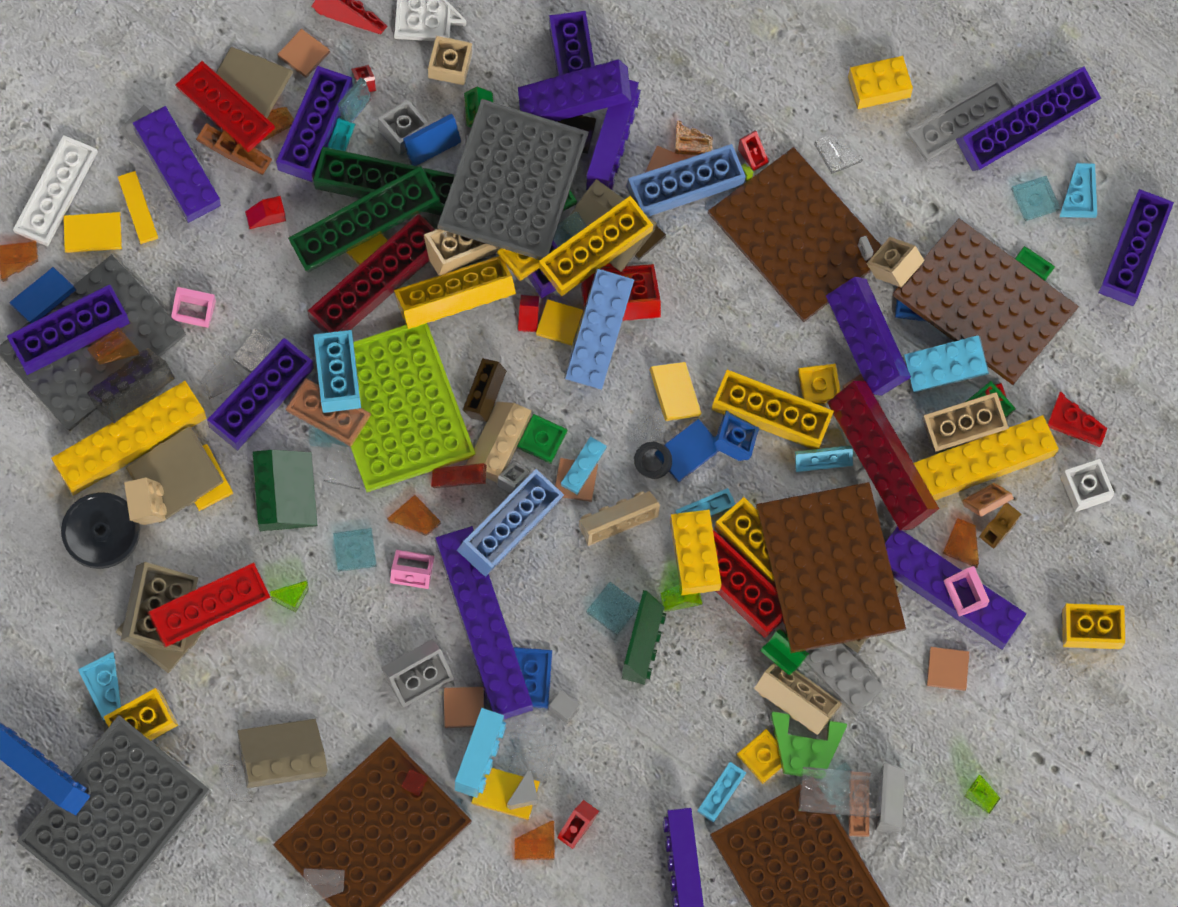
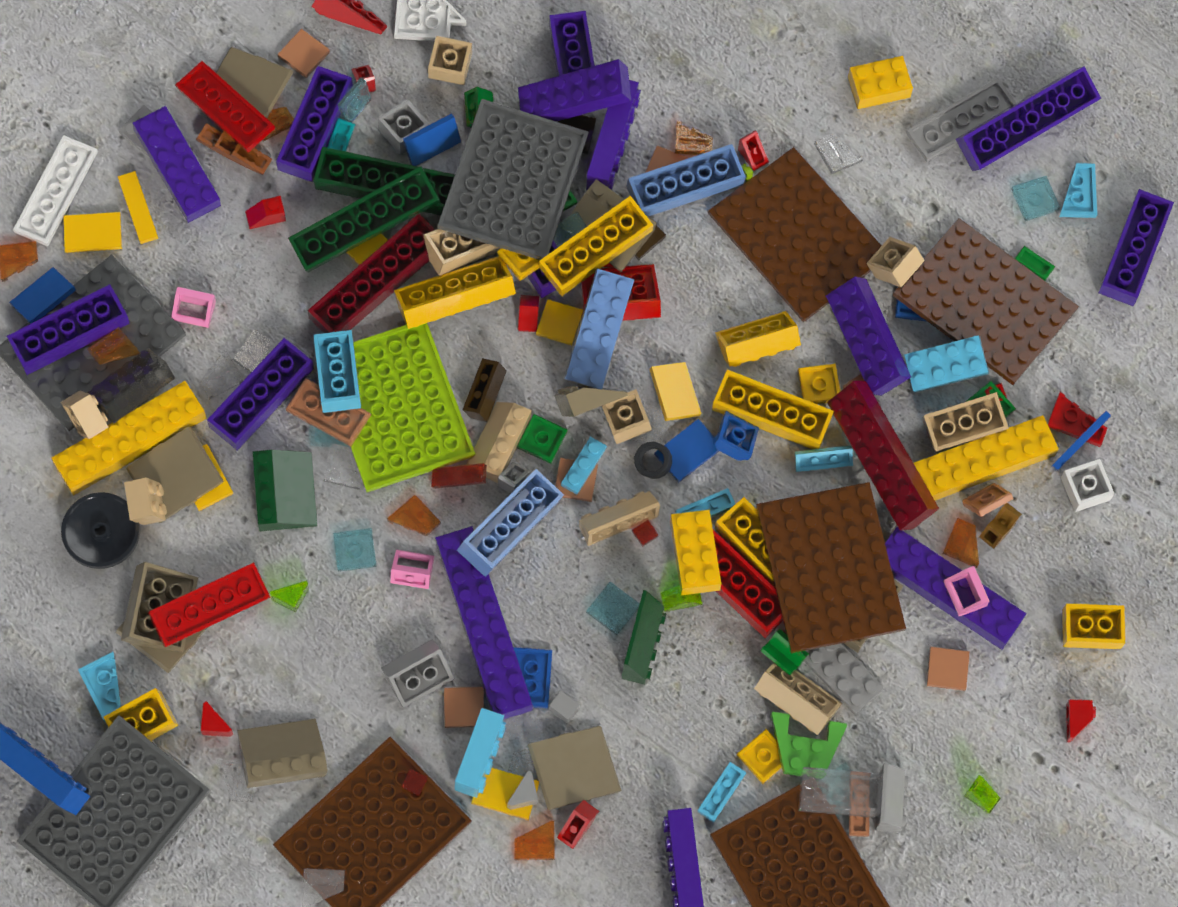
(84, 414): none -> tan brick
(213, 724): none -> red slope
(574, 767): none -> dark tan piece
(575, 400): none -> dark tan slope
(627, 417): none -> tan brick
(645, 533): none -> clear red tile
(758, 339): none -> yellow slope
(865, 248): light grey tile -> none
(1078, 716): none -> red slope
(1080, 441): none -> blue tile

